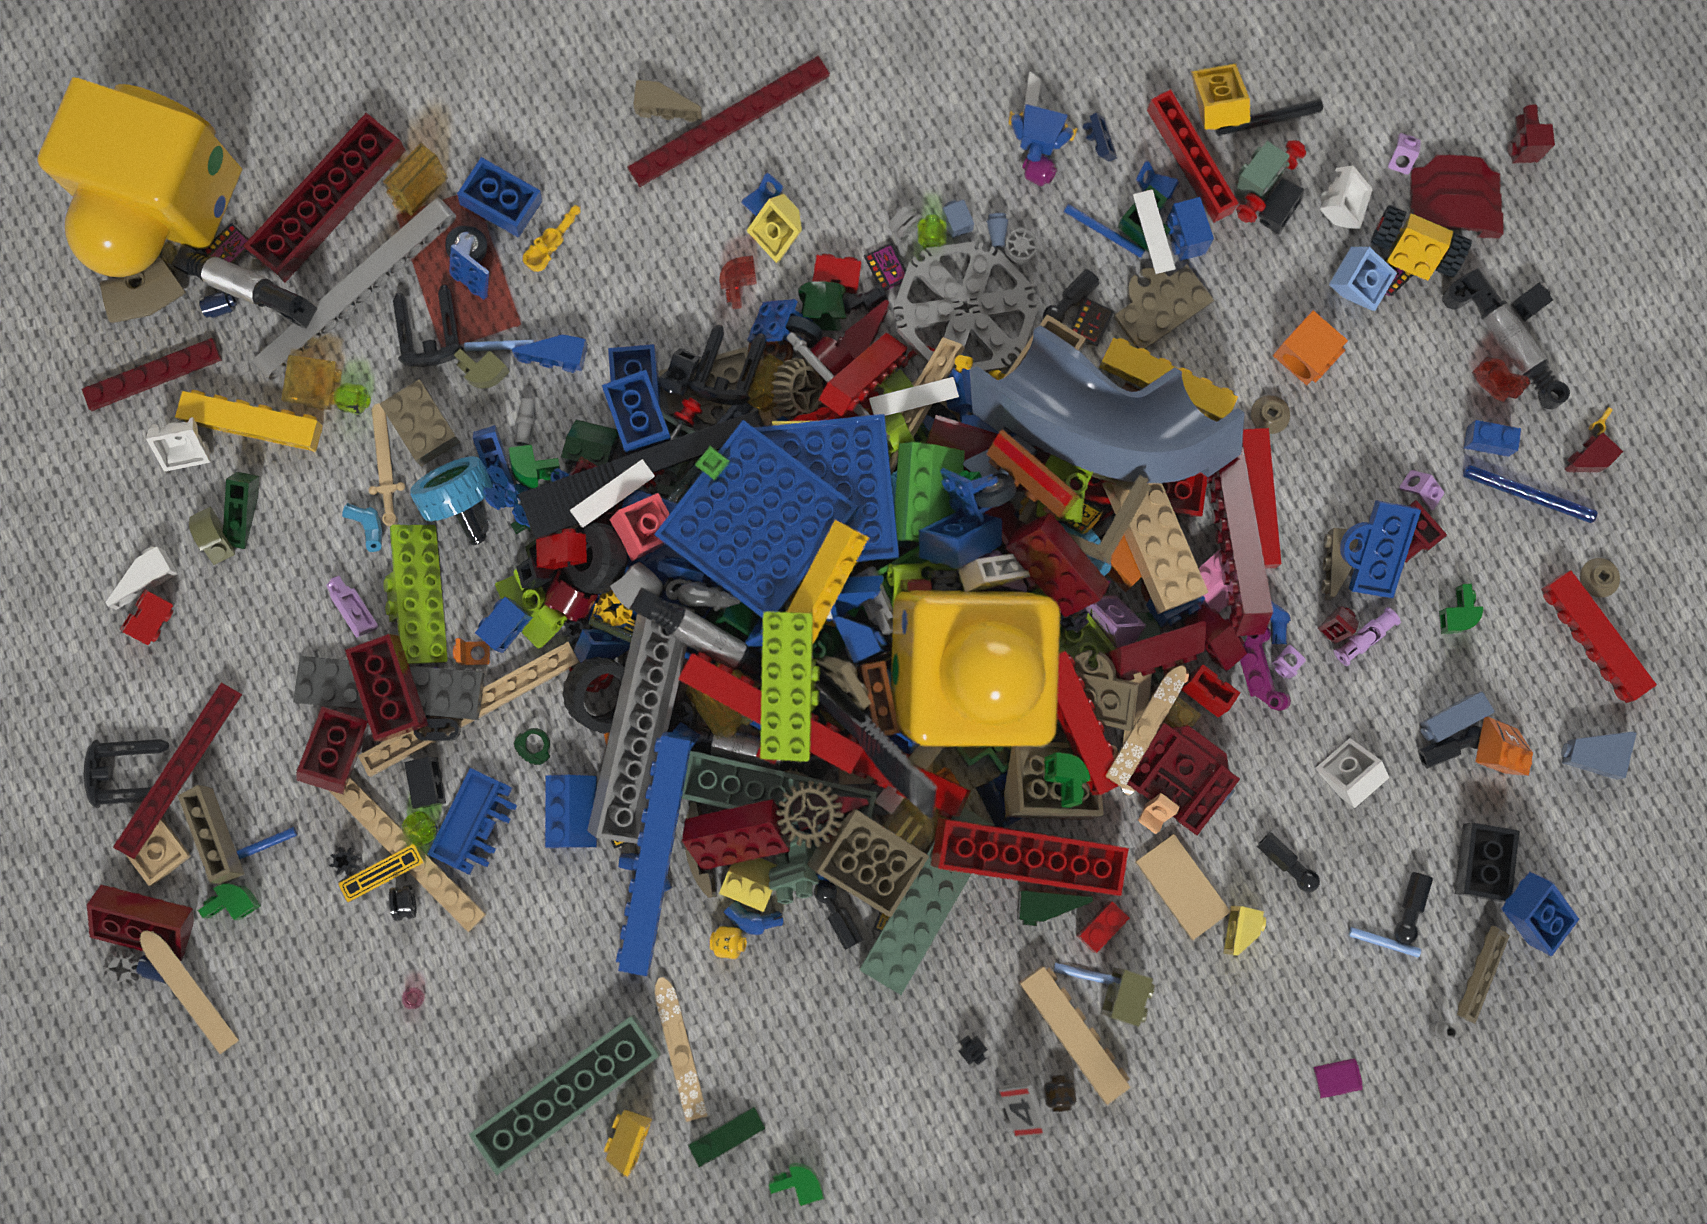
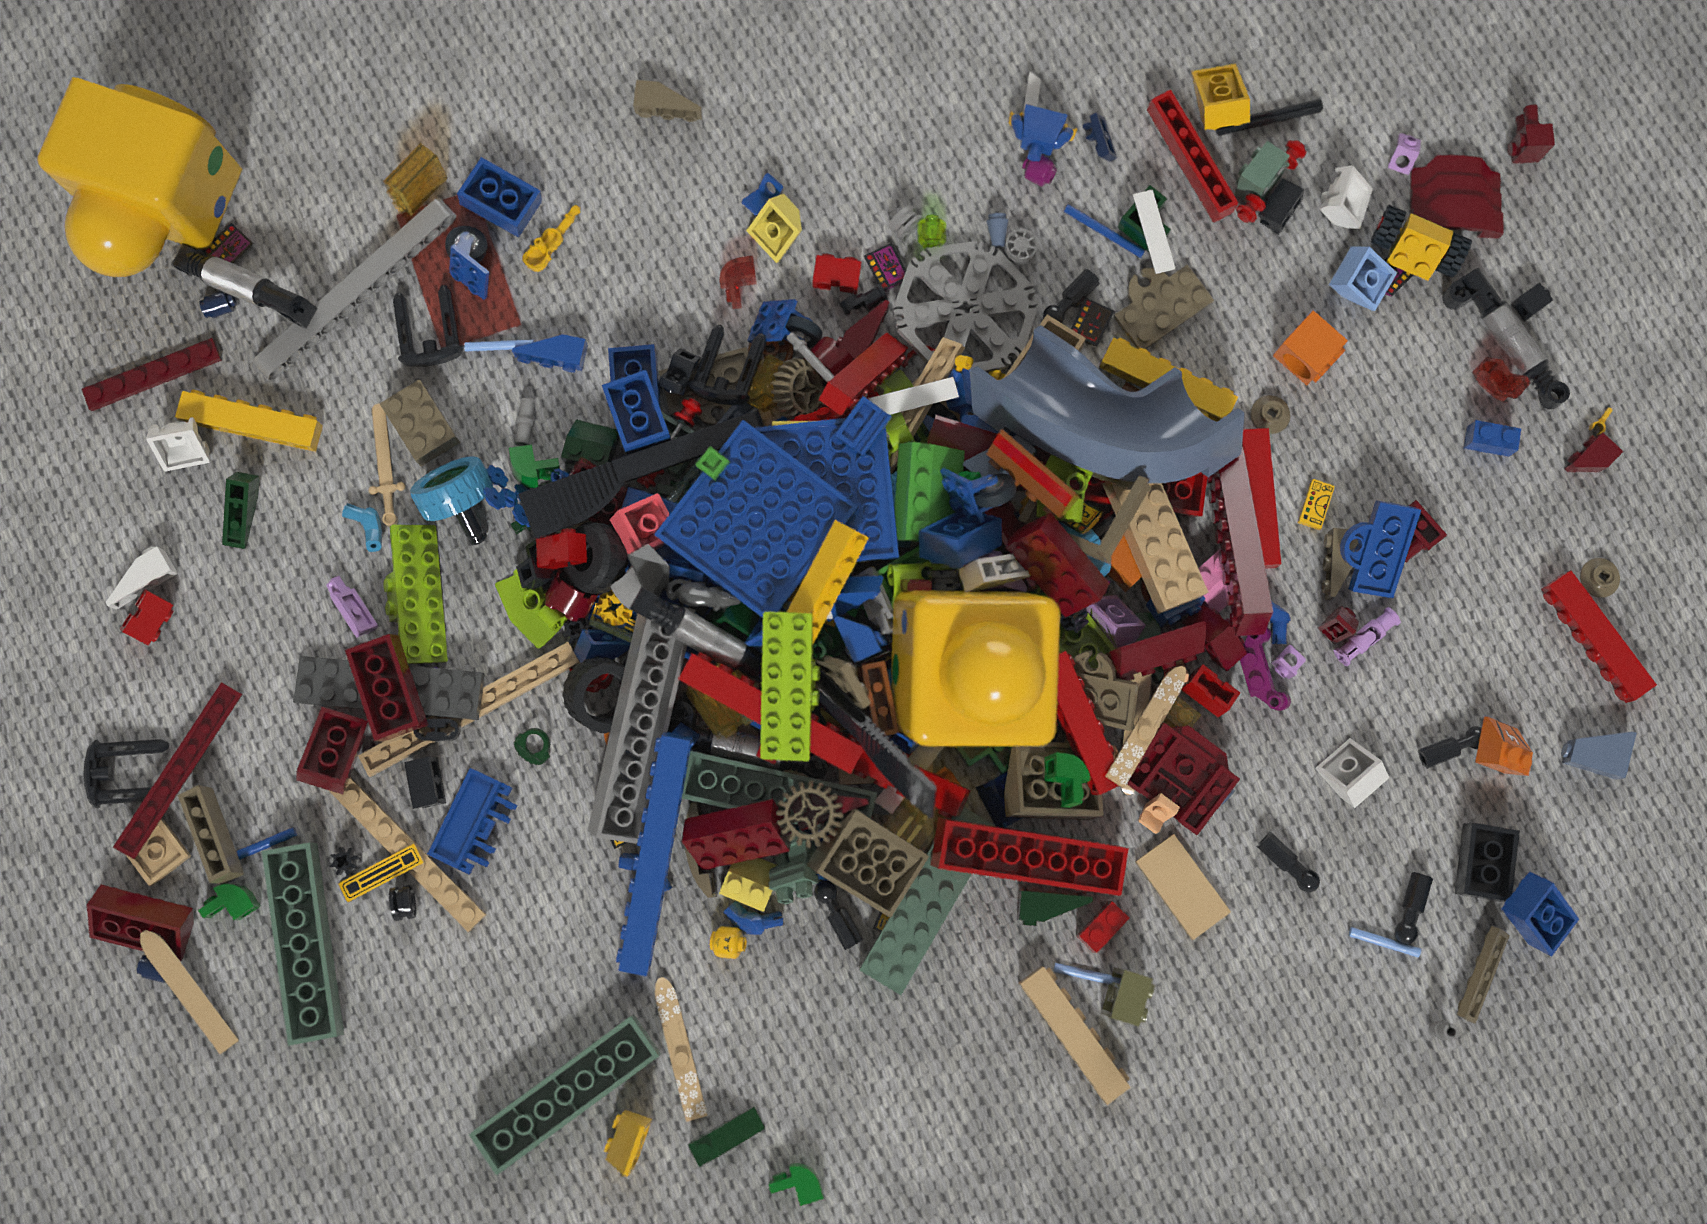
(127, 979): light grey gear -> none
(128, 302): dark tan panel -> none
(209, 535): olive brick -> none
(302, 943): none -> sand green brick
(310, 382): clear yellow plate -> none
(325, 197): dark red brick -> none
(352, 398): clear neon green head -> none
(406, 1002): clear pink axle -> none
(419, 828): clear neon green head -> none
(463, 649): orange bracket -> none
(485, 373): olive brick -> none
(492, 453): blue slope -> none
(503, 624): blue brick -> none
(568, 810): blue slope -> none
(612, 493): white sticker -> none
(650, 569): none -> dark grey slope
(728, 121): dark red plate -> none
(823, 304): dark green piece -> none
(863, 426): none -> blue plate
(957, 218): sand blue brick -> none
(972, 1050): black gear -> none
(1022, 1109): light grey slope -> none
(1060, 1093): dark brown head -> none
(1161, 183): blue bracket -> none
(1189, 229): blue brick -> none
(1243, 929): light yellow slope -> none
(1316, 504): none -> yellow tile
(1338, 1078): magenta piece -> none
(1427, 488): lavender bracket -> none
(1456, 717): sand blue slope -> none
(1464, 615): green brick -> none
(1530, 494): clear blue axle -> none

